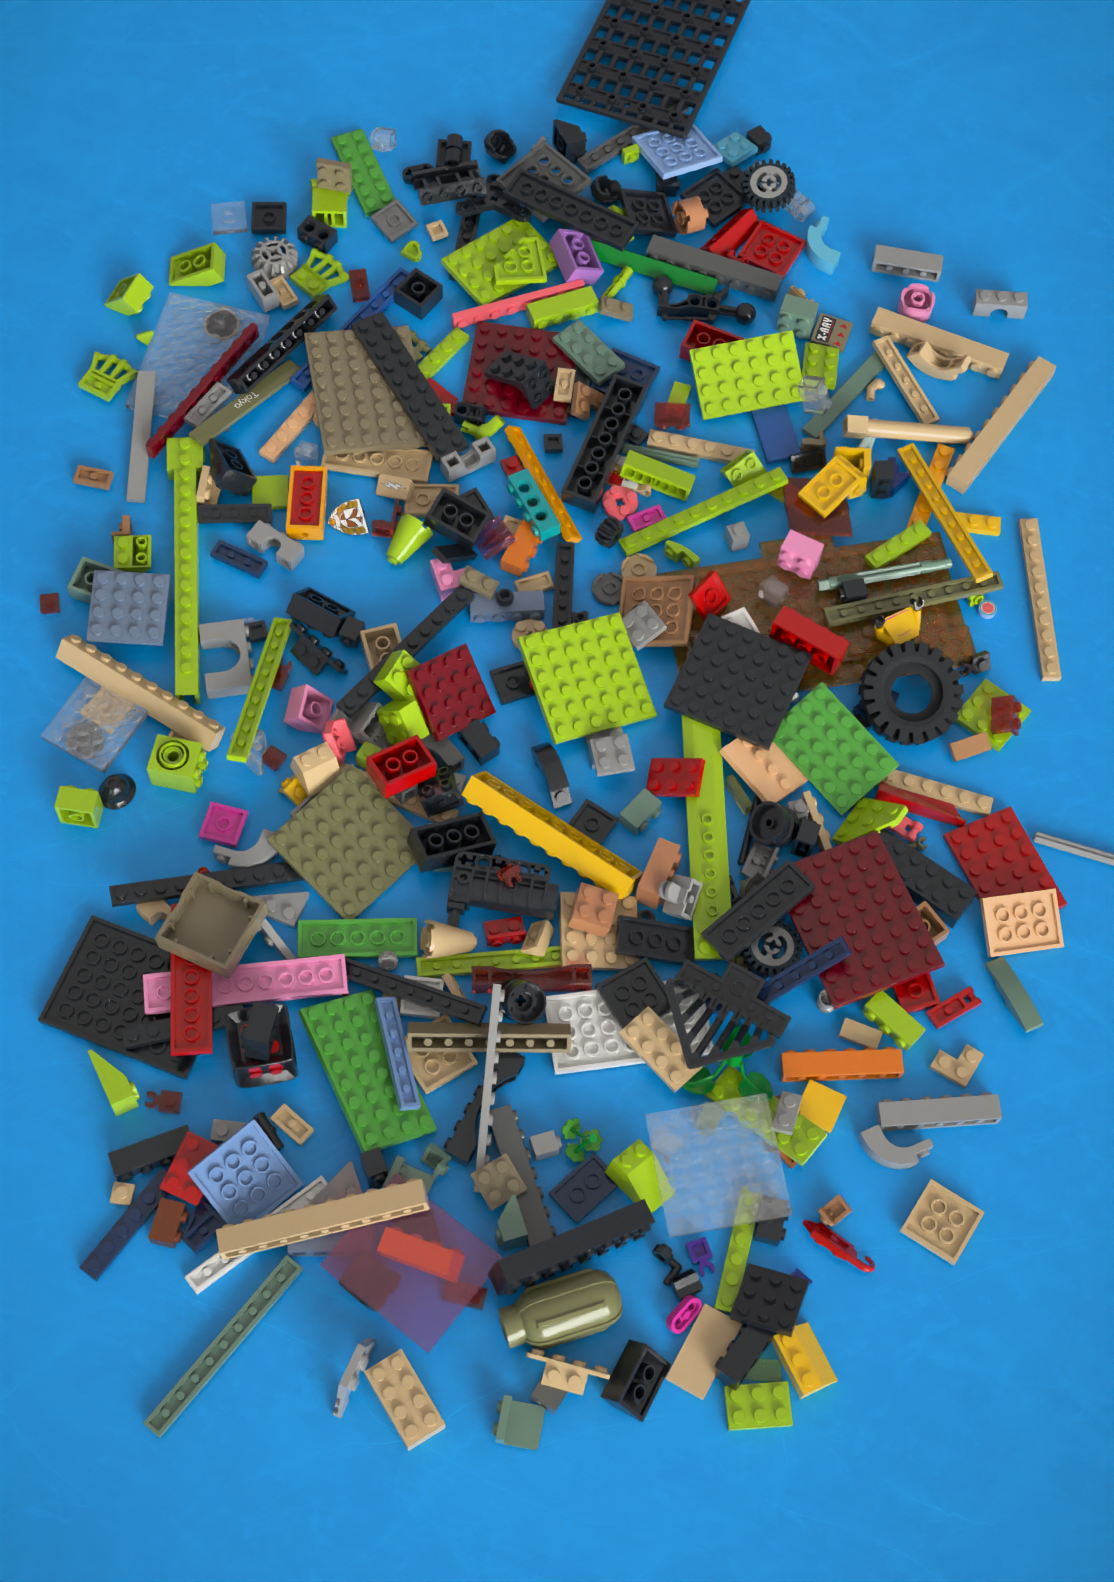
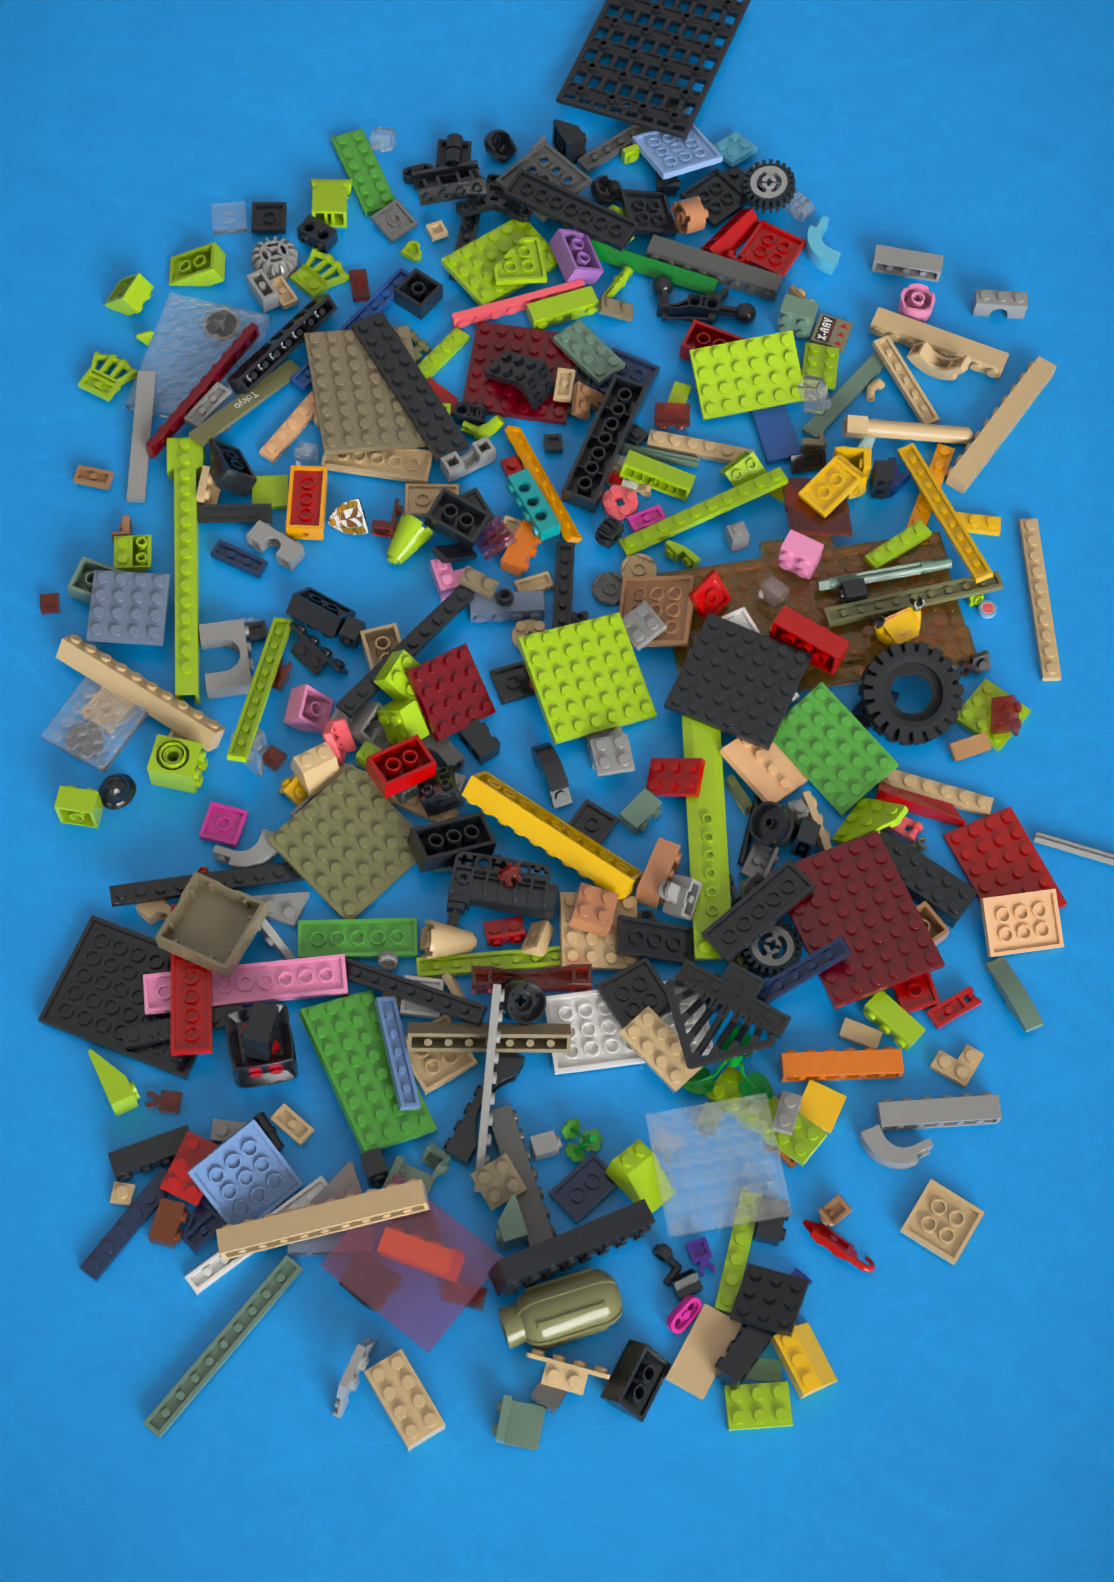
(334, 175): dark tan plate -> none
(394, 487): tan slope -> none
(760, 138): black brick -> none
(820, 1003): light grey wheel -> none

